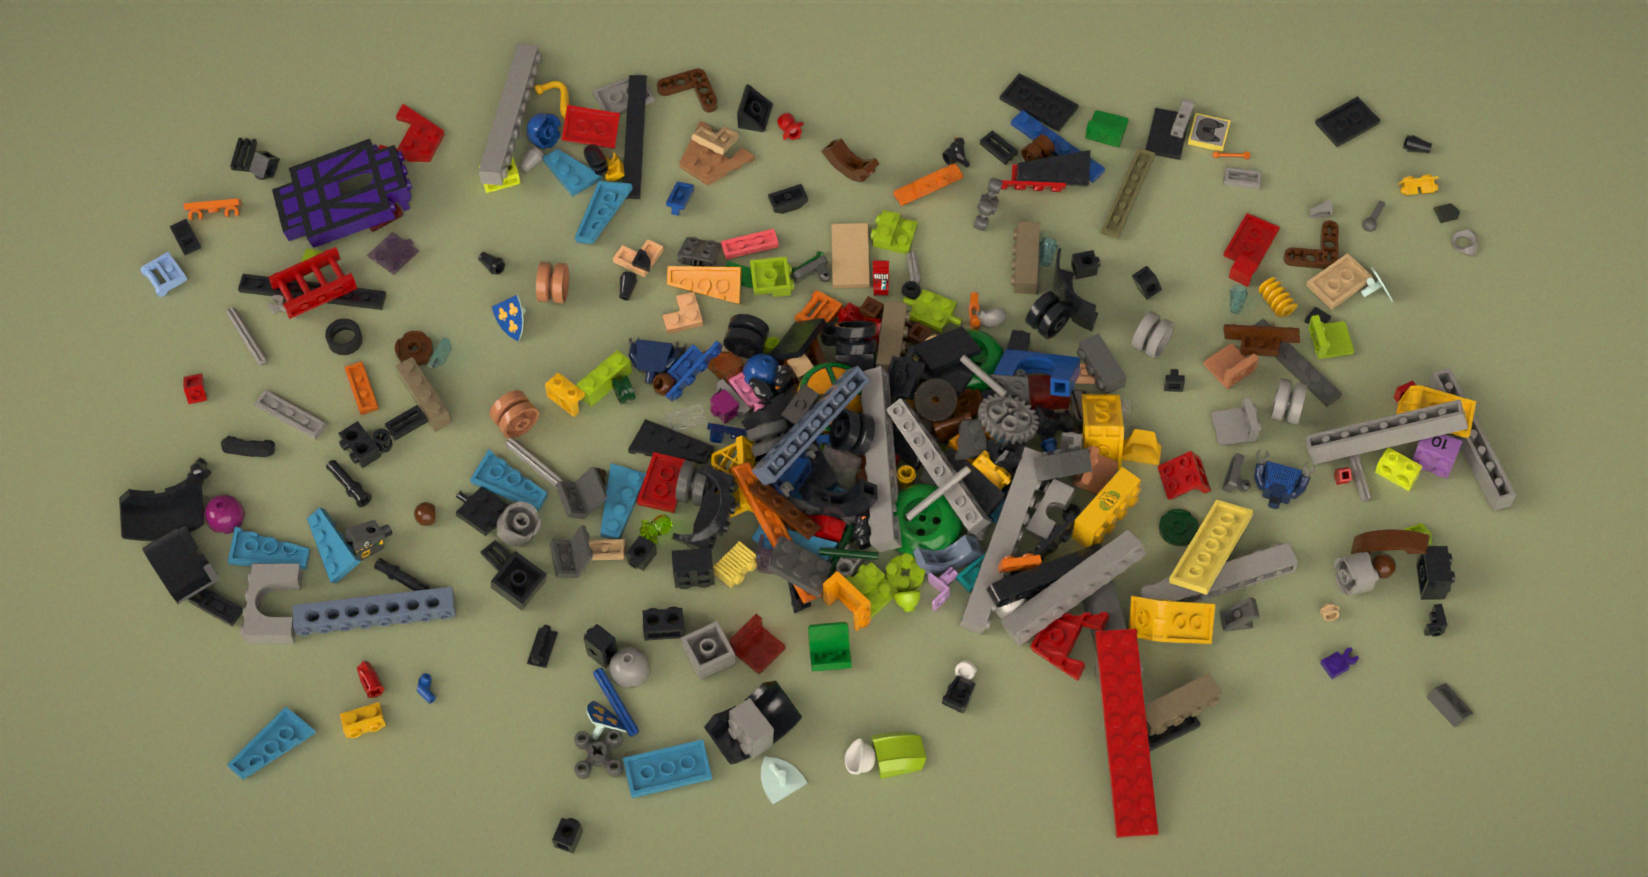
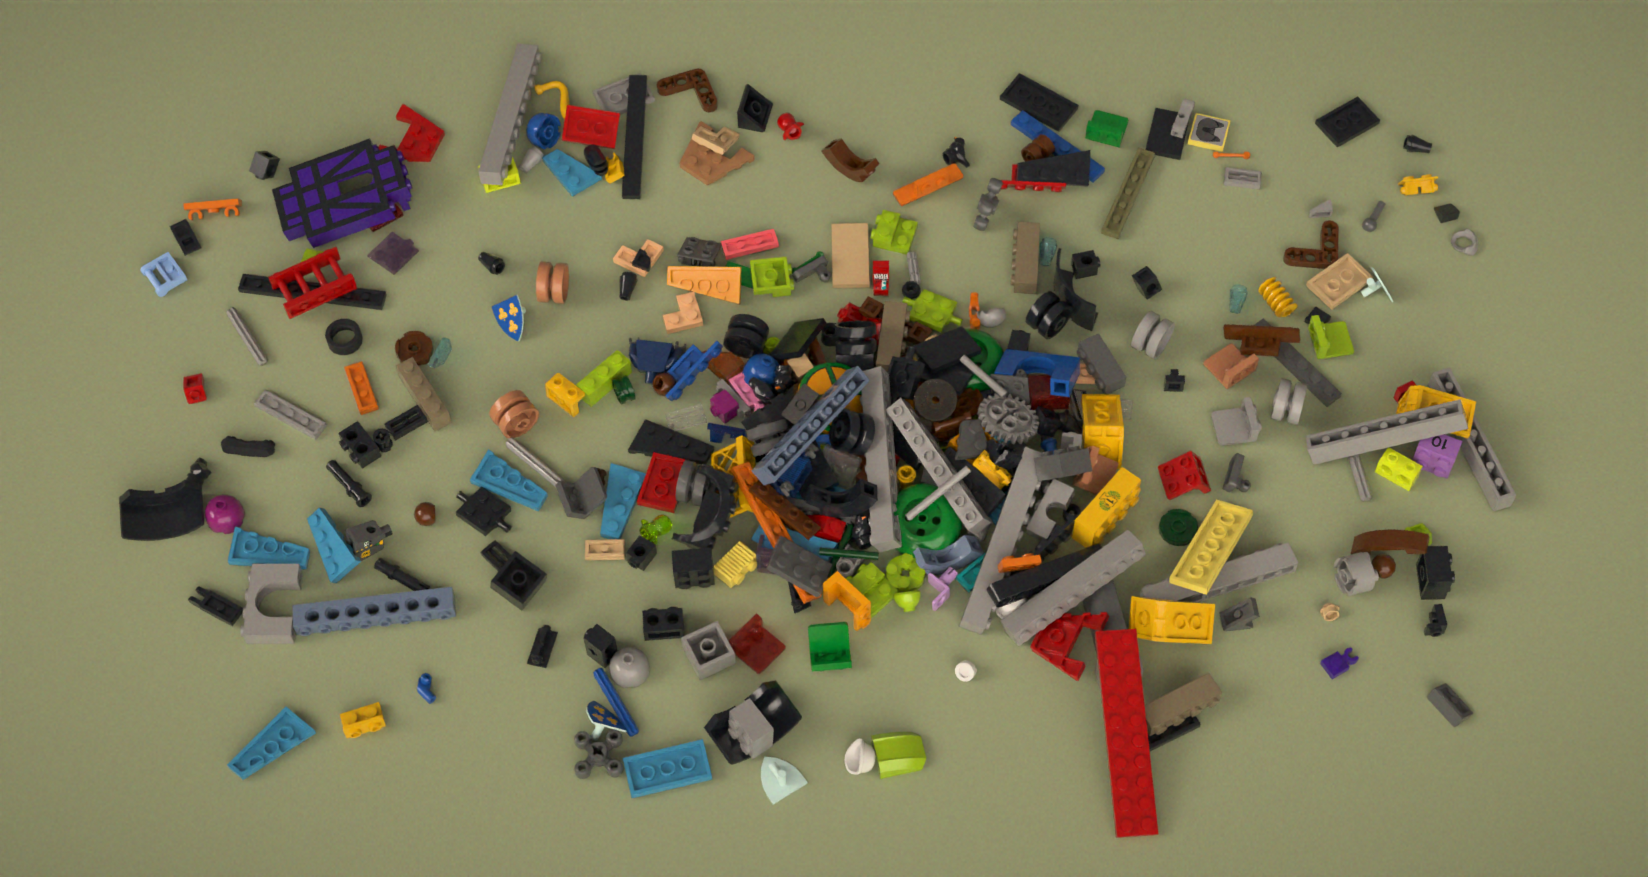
(179, 564): black panel -> none
(244, 143): black tile -> none
(278, 307): light grey bar -> none
(370, 680): red hinge -> none
(521, 533): light grey brick -> none
(567, 843): black brick -> none
(571, 555): dark grey bracket -> none
(602, 207): dark azure wing -> none
(679, 197): blue plate -> none
(788, 199): black slope -> none
(827, 309): orange plate -> none
(959, 694): black hand -> none
(996, 150): black tile -> none
(1142, 447): yellow slope -> none
(1243, 270): red panel -> none
(1252, 239): red tile -> none
(1280, 482): dark blue torso -> none
(1346, 471): red piece -> none

